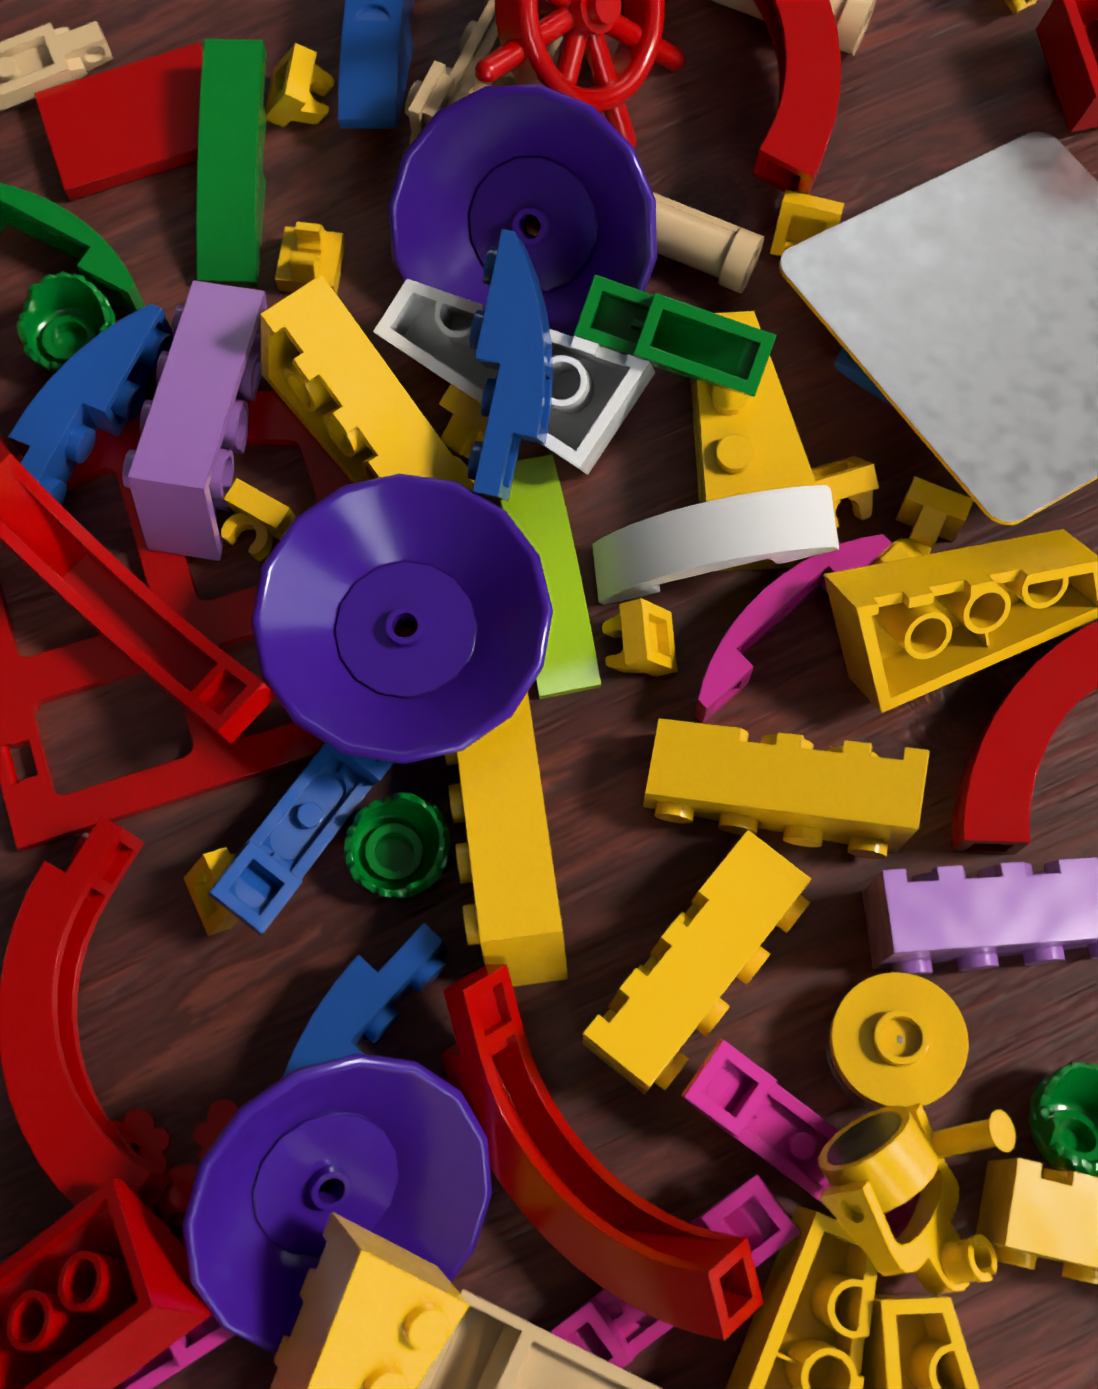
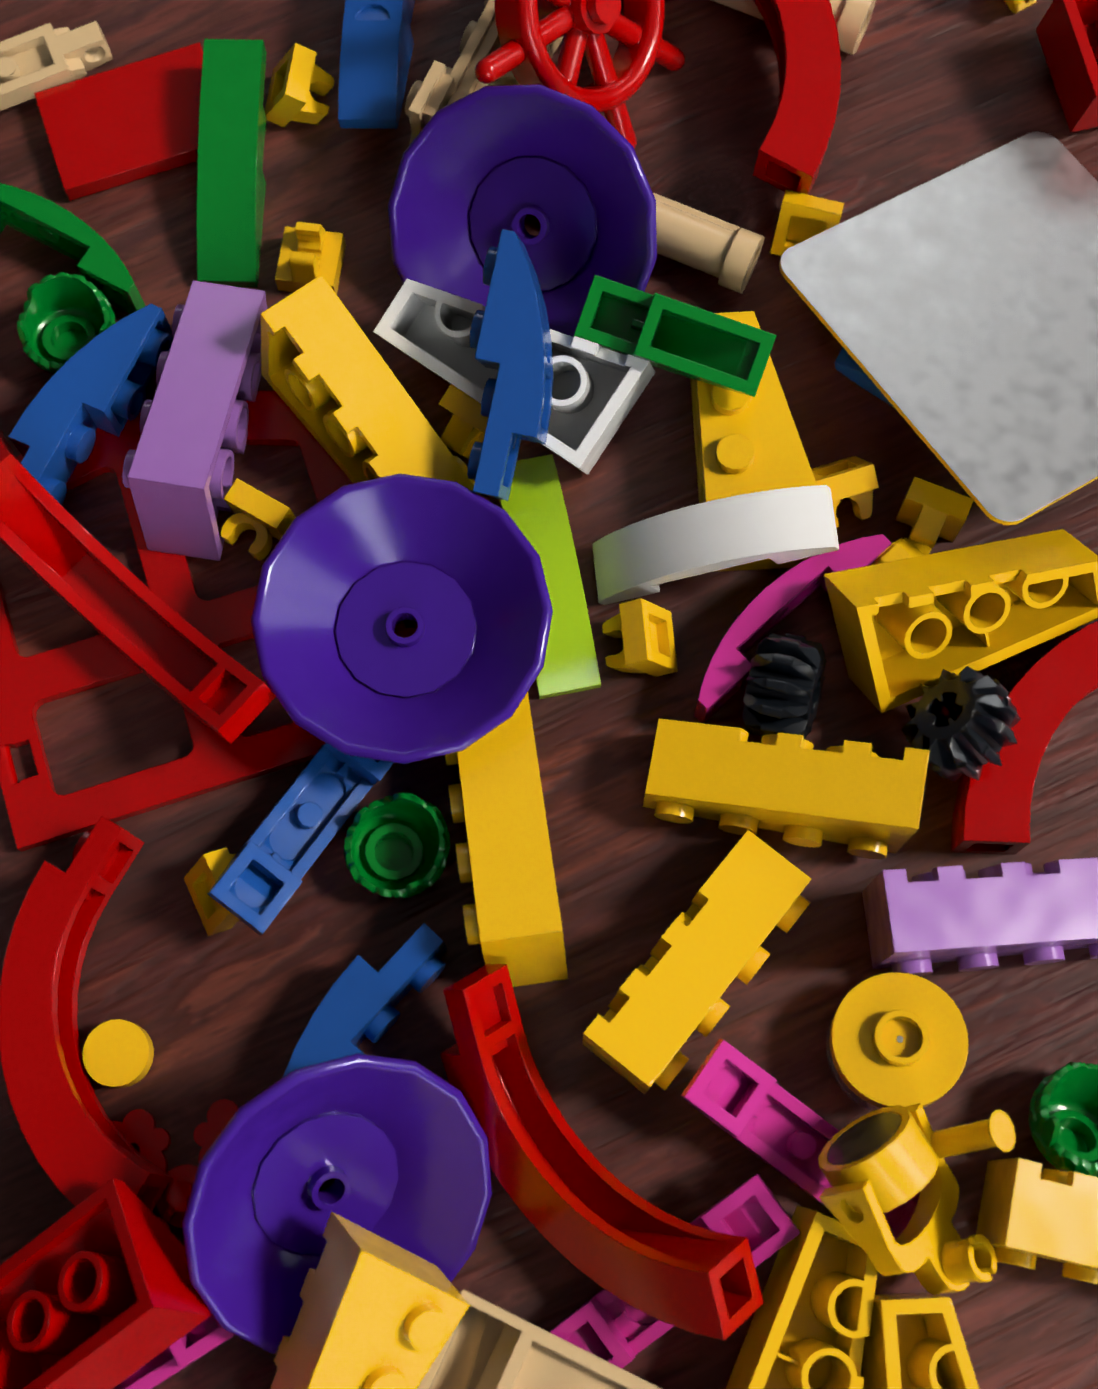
(118, 1053): none -> yellow tile
(784, 685): none -> black gear
(962, 723): none -> black gear

